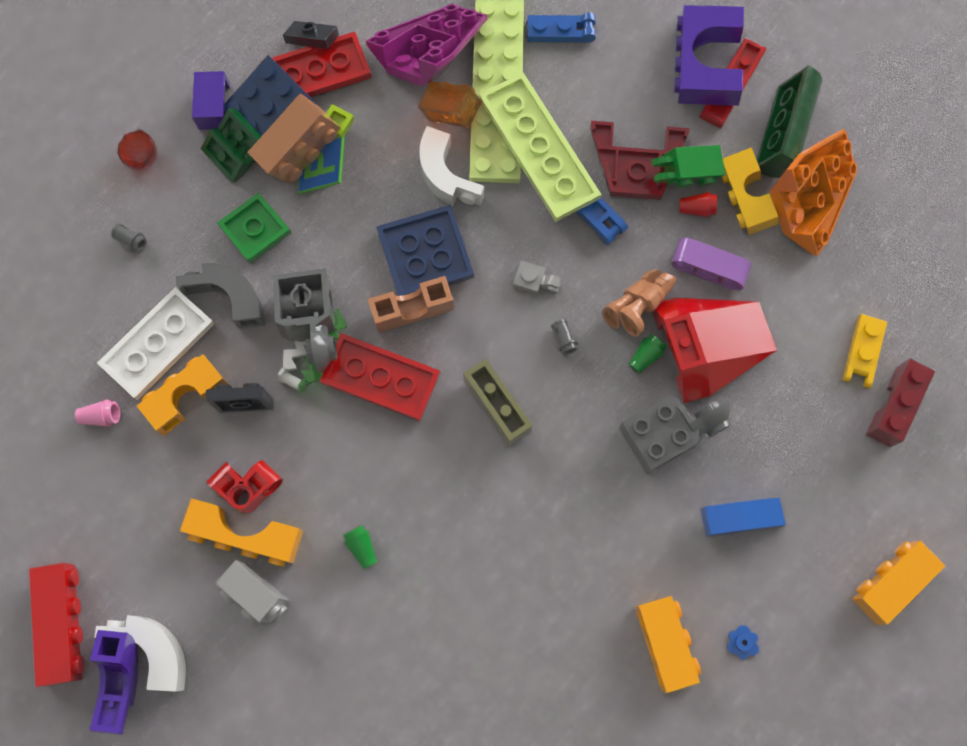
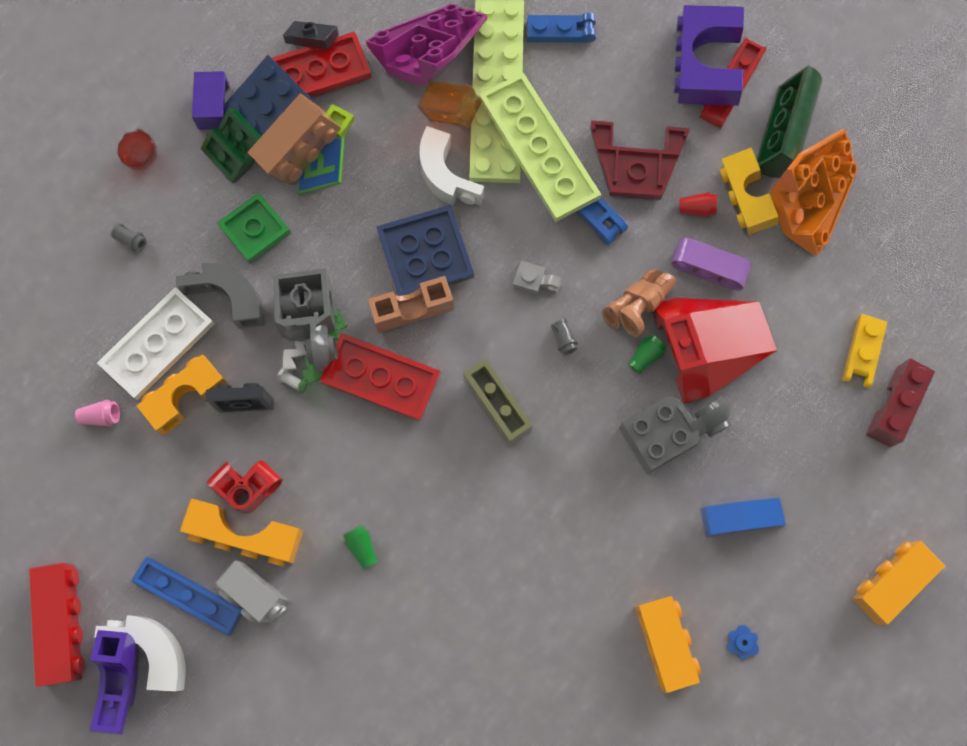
(187, 595): none -> blue tile
(690, 166): green hinge -> none

